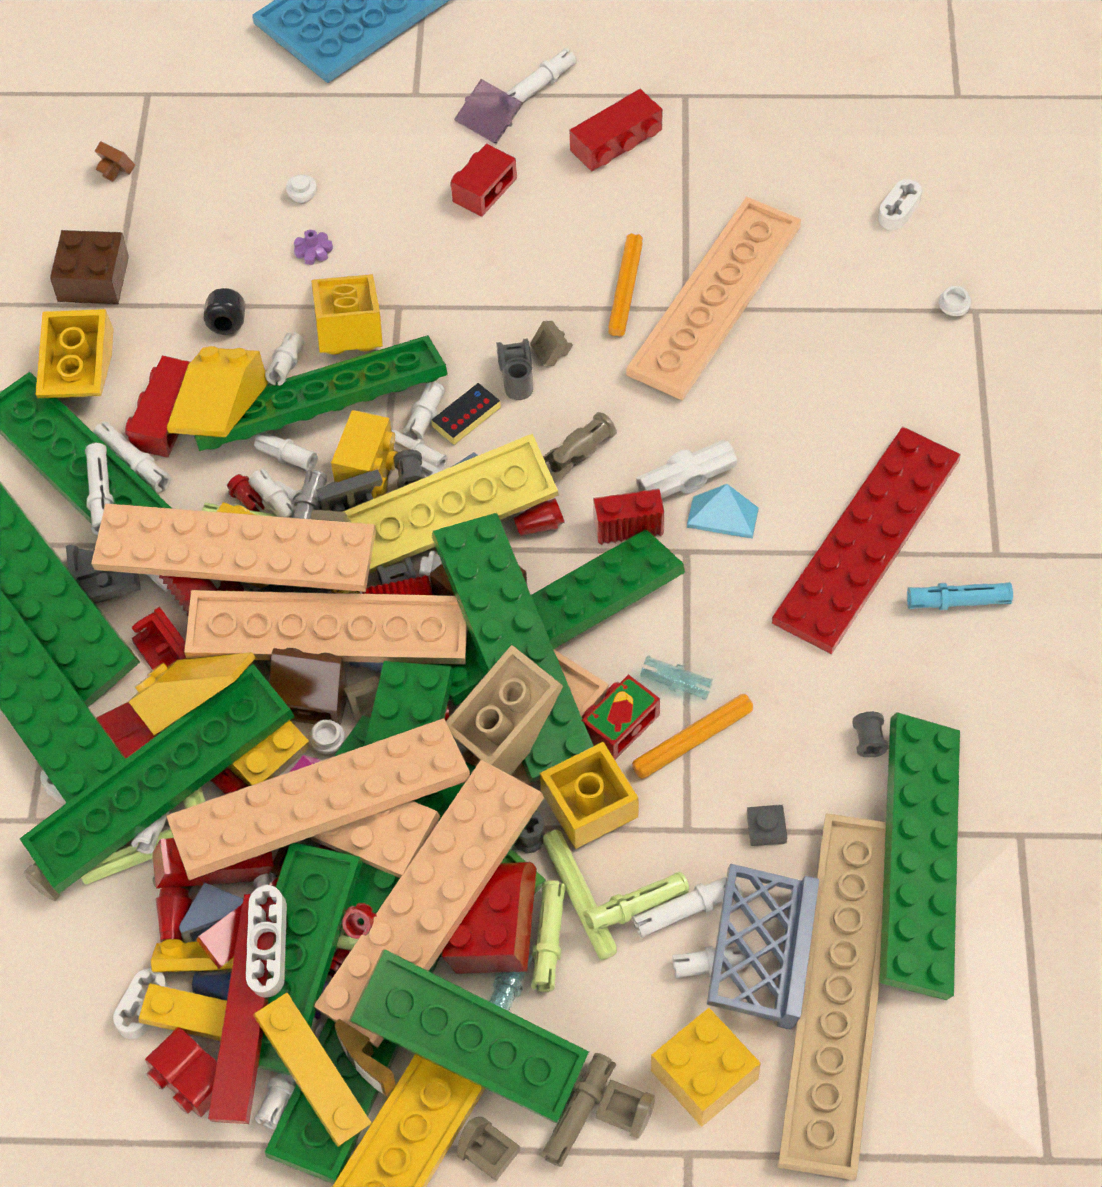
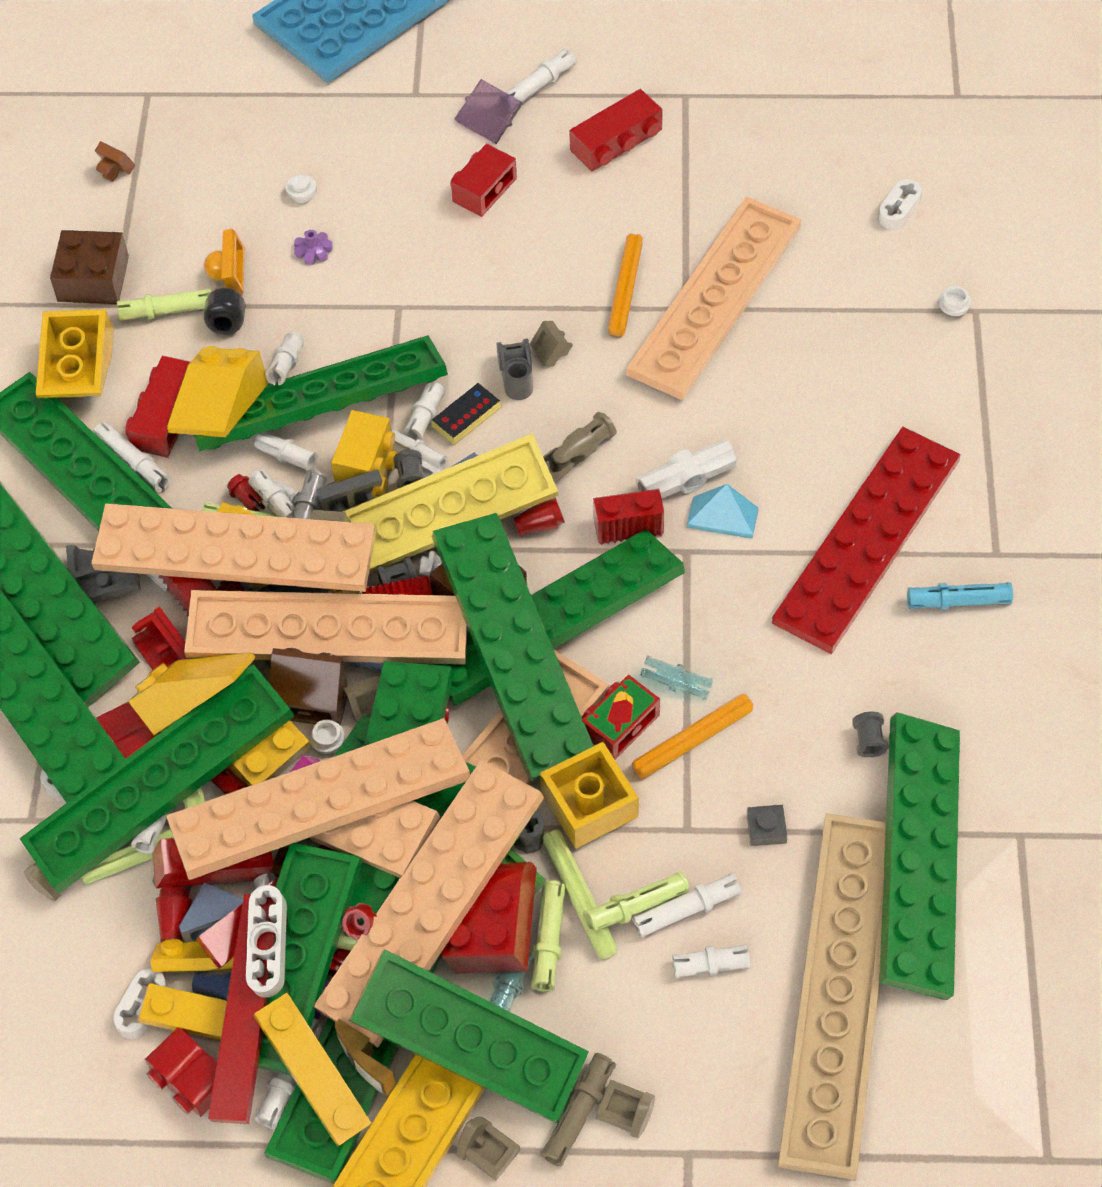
(98, 483): white pin -> none
(162, 305): none -> yellowish green pin
(228, 263): none -> light orange tile
(347, 314): yellow slope -> none
(505, 711): tan slope -> none
(705, 1066): yellow brick -> none
(792, 958): sand blue fence -> none

